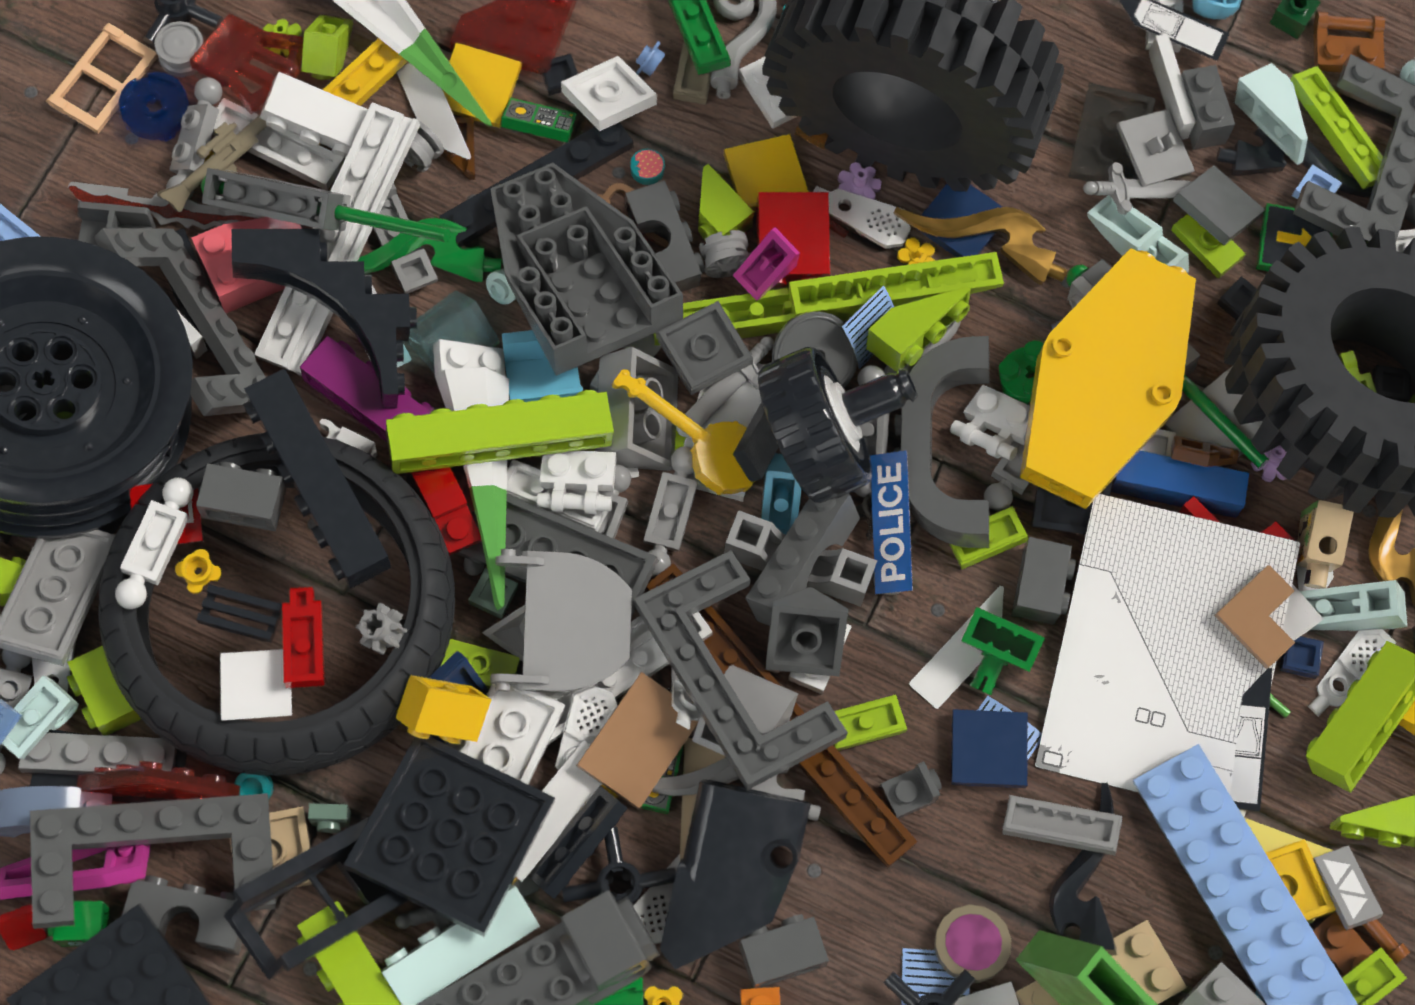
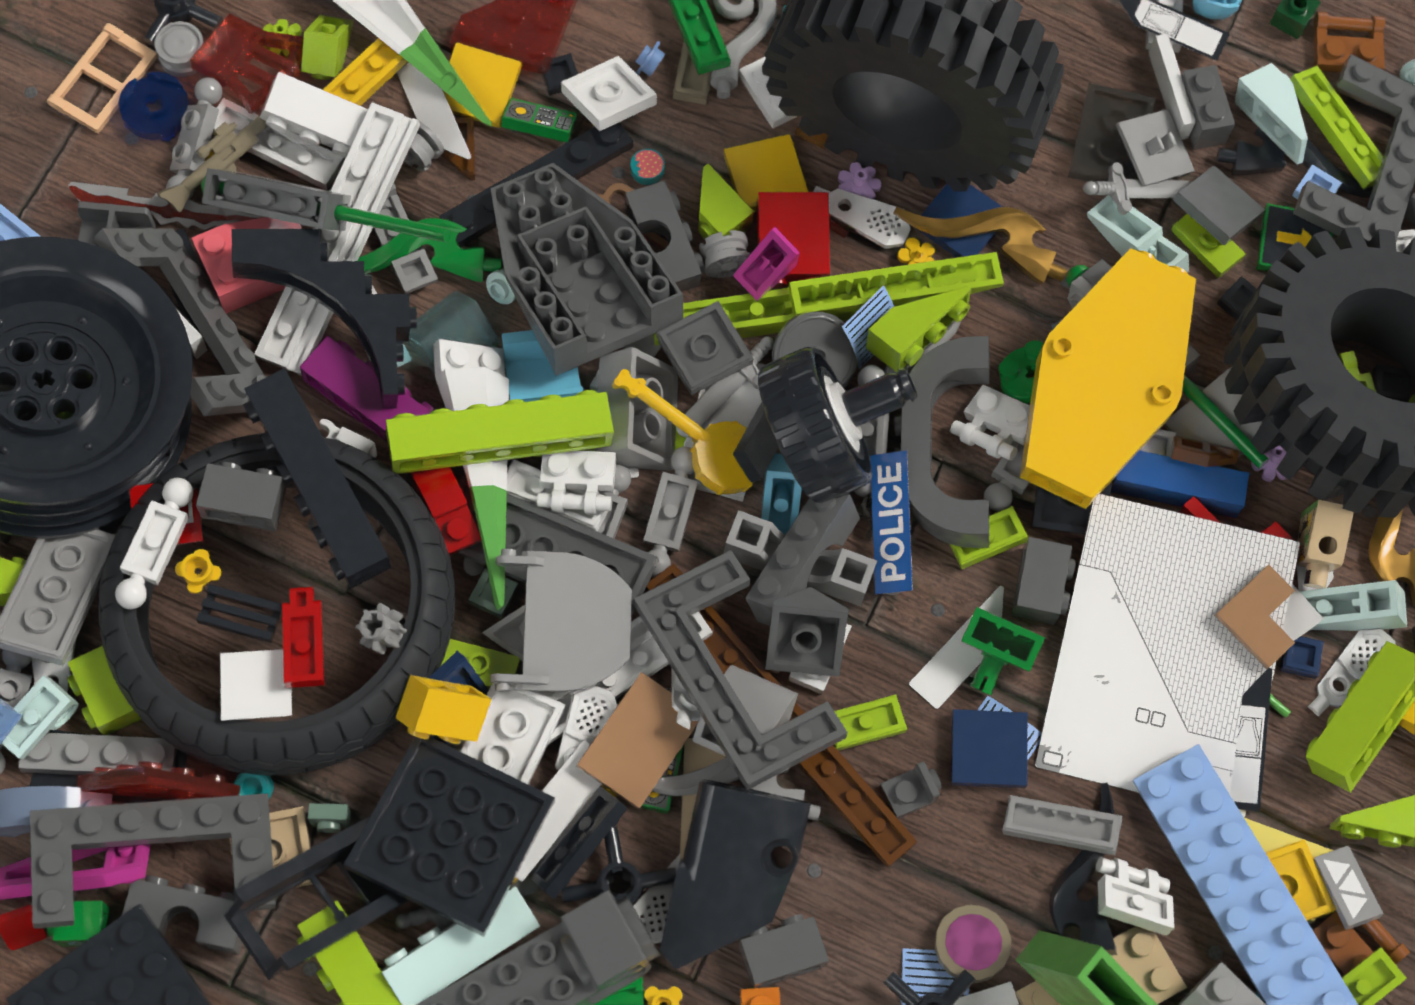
(1135, 896): none -> white plate

